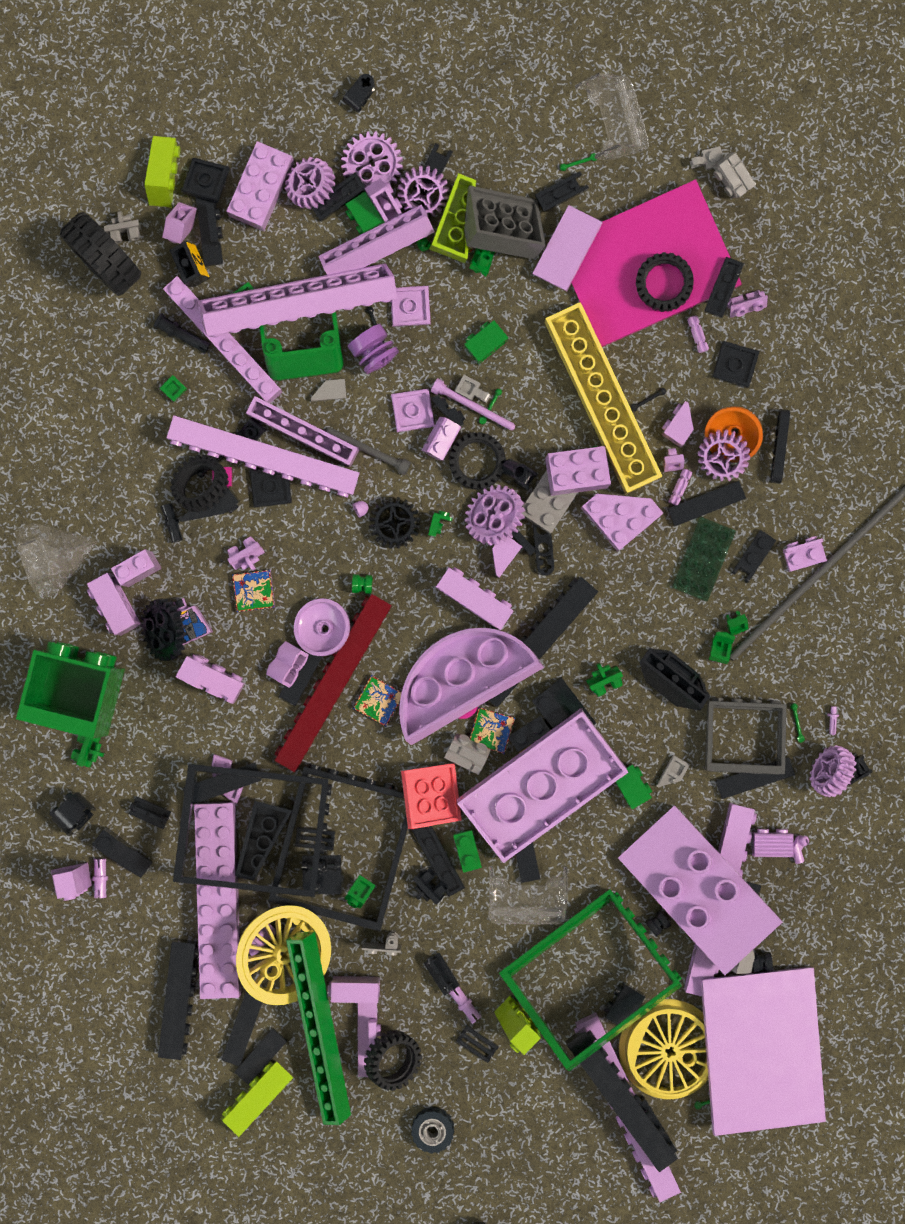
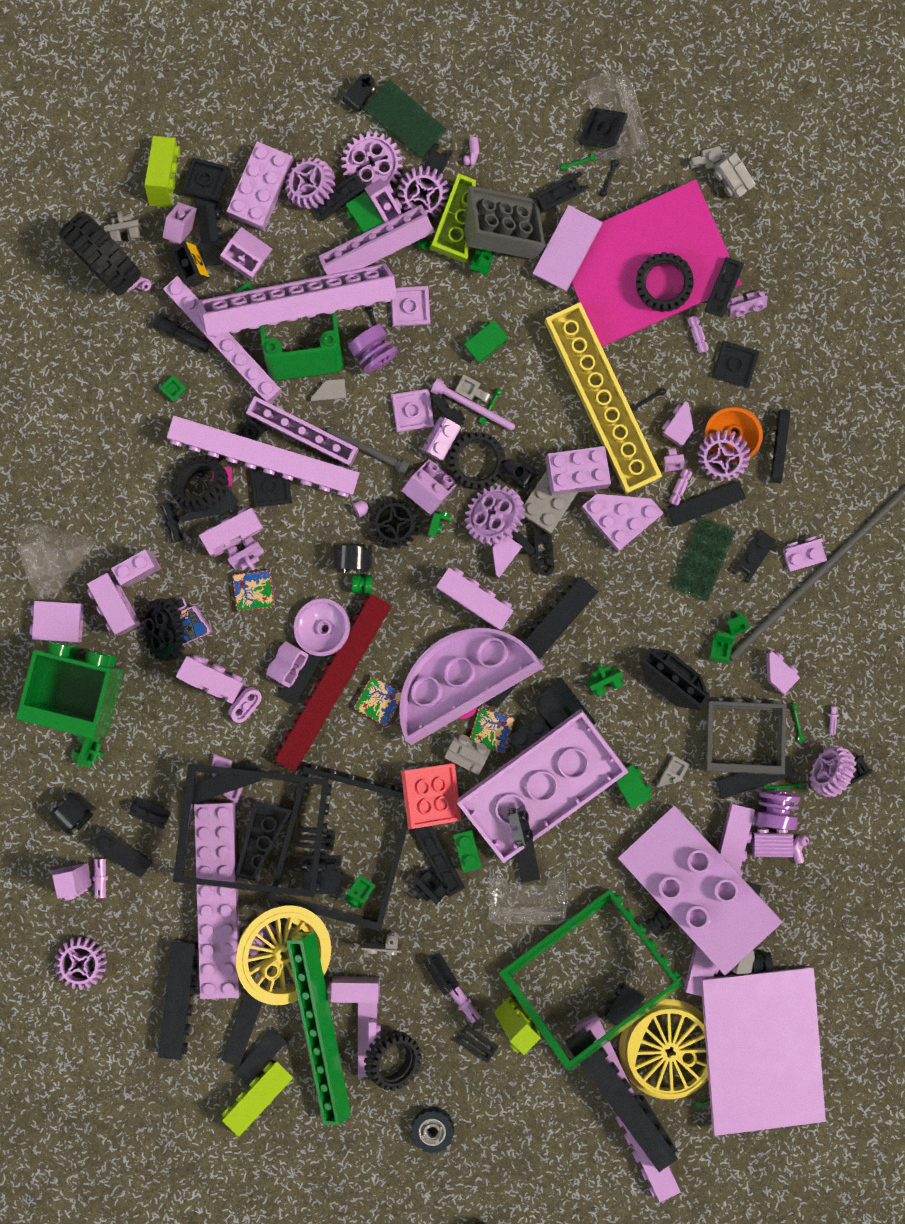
(57, 621): none -> lavender brick
(85, 969): none -> lavender gear
(142, 284): none -> lavender arm
(231, 532): none -> lavender wedge
(245, 253): none -> lavender slope
(245, 704): none -> lavender plate
(353, 557): none -> black brick
(405, 119): none -> clear green tile
(429, 486): none -> lavender slope
(474, 152): none -> lavender arm
(523, 835): none -> black hinge
(603, 128): none -> black tile
(615, 163): none -> black hinge
(778, 810): none -> medium lavender wheel
(779, 674): none -> lavender slope
(799, 785): none -> green hinge

